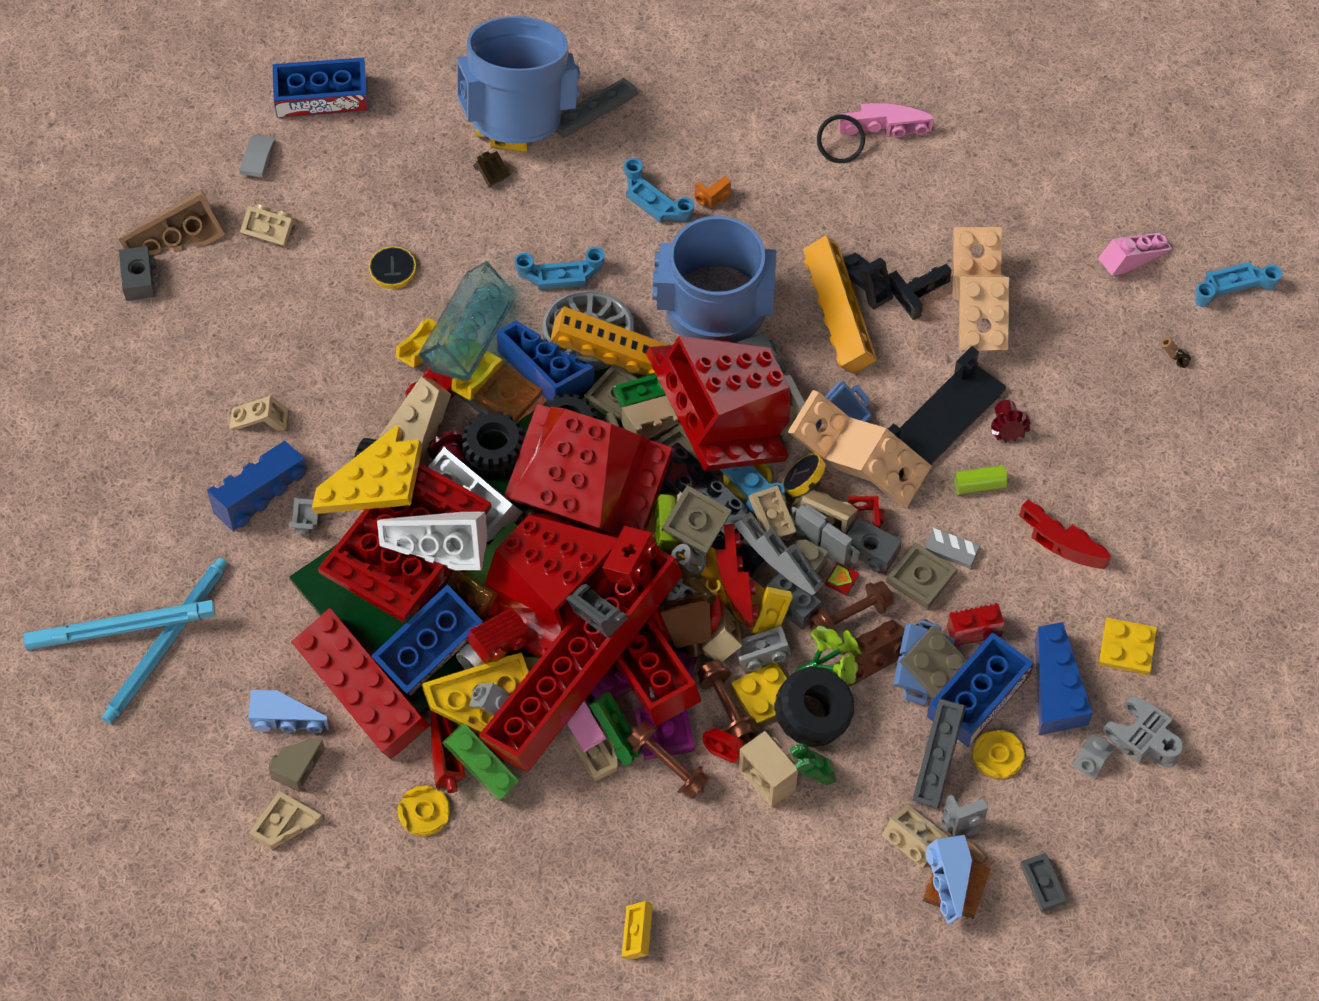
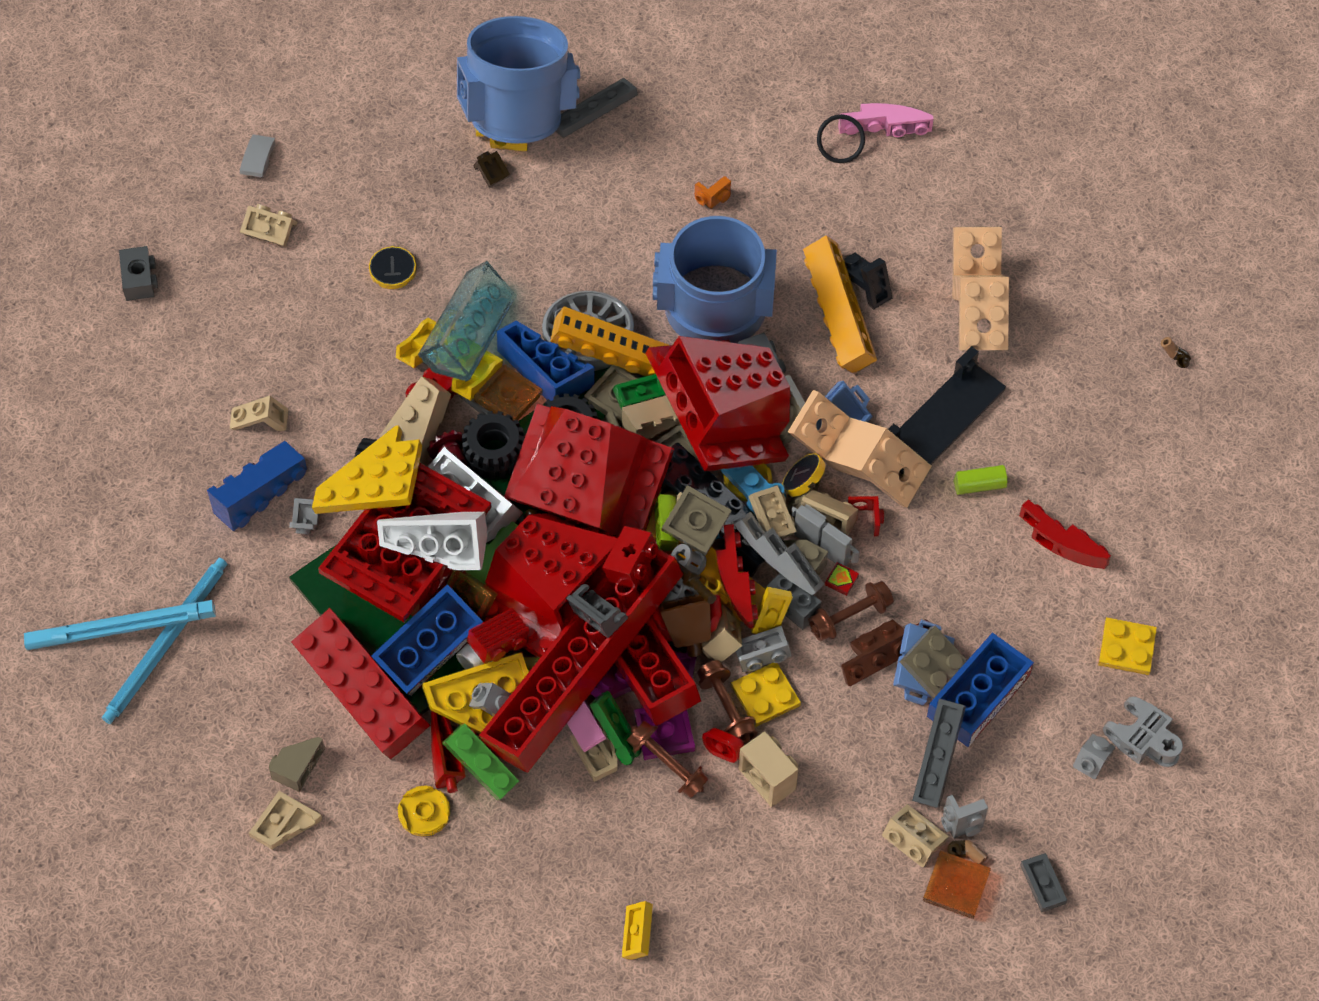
(180, 225): medium nougat wedge -> none
(279, 711): light blue slope -> none
(320, 87): blue brick -> none
(560, 274): dark azure plate -> none
(653, 200): dark azure plate -> none
(798, 721): black tyre -> none
(813, 764): green hinge -> none
(829, 639): lime plant -> none
(885, 545): dark grey brick -> none
(908, 293): black bracket -> none
(921, 575): dark tan plate -> none
(951, 871): light blue slope -> none
(952, 548): light grey tile -> none
(975, 624): red brick -> none
(995, 761): yellow tile -> none
(1009, 422): dark red gear -> none
(1059, 684): blue wedge -> none
(1133, 251): bright pink slope -> none
(1236, 279): dark azure plate -> none

